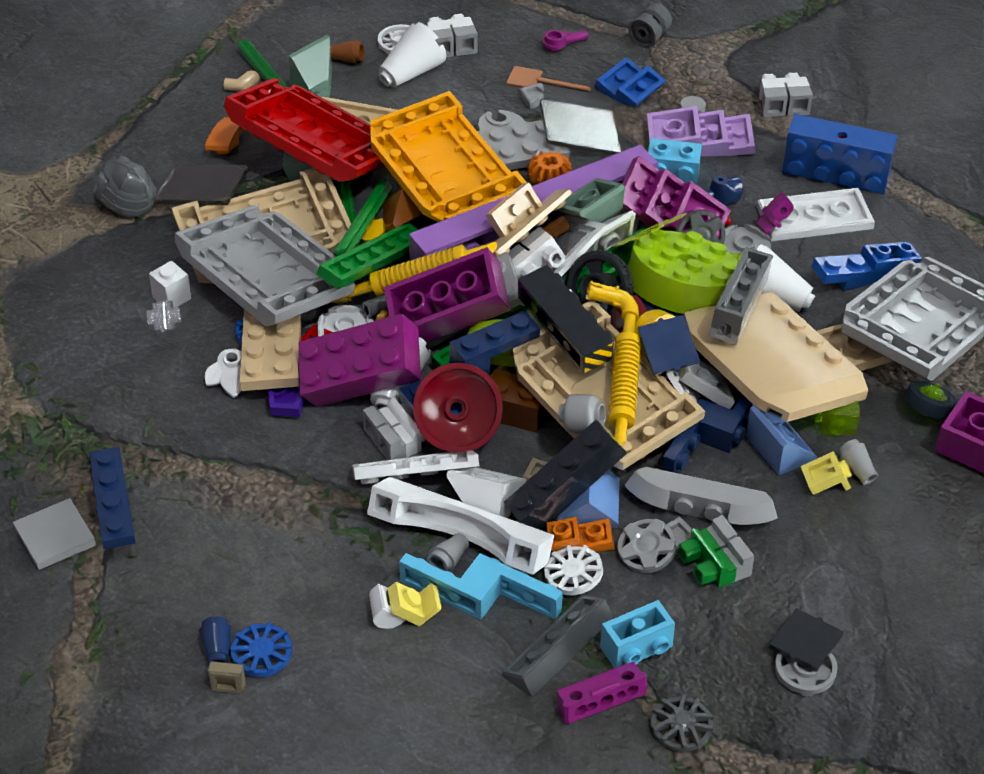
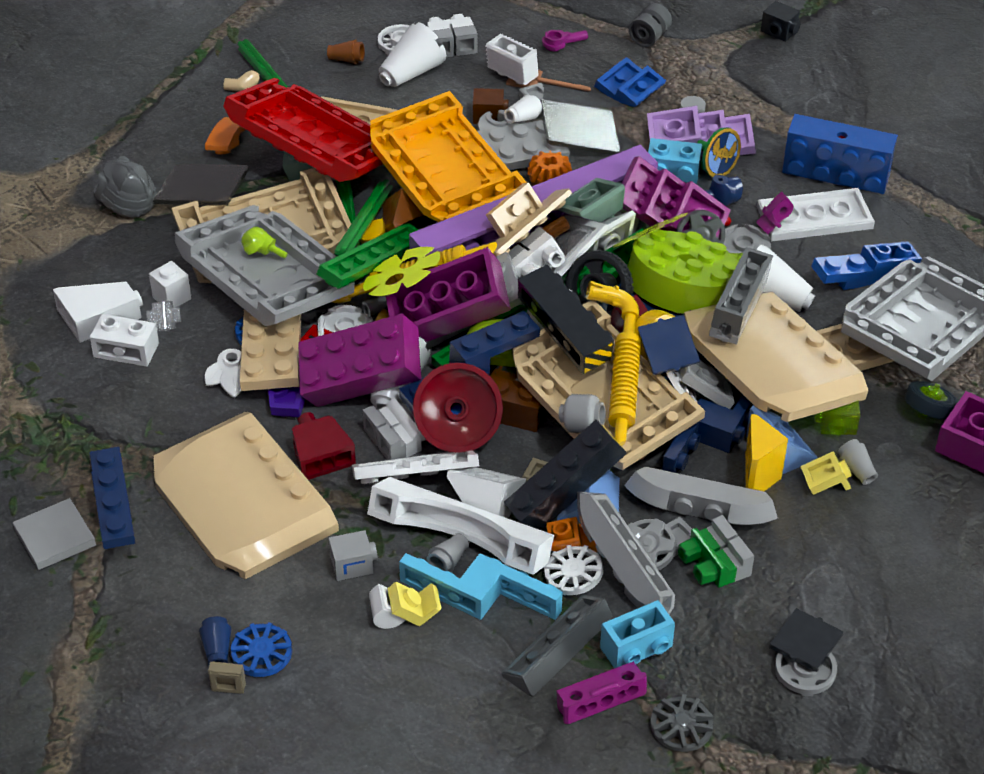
(85, 304): none -> white slope
(124, 340): none -> white brick
(242, 496): none -> tan slope
(260, 241): none -> lime piece
(313, 67): slope -> none
(321, 446): none -> dark red torso
(352, 555): none -> light grey brick
(392, 267): none -> neon yellow piece
(488, 100): none -> reddish brown brick
(512, 59): none -> white brick
(524, 109): none -> white cone
(623, 551): none -> light grey brick
(720, 152): none -> shield
(763, 454): none -> yellow slope
(780, 21): none -> black brick
(785, 95): light grey hips -> none

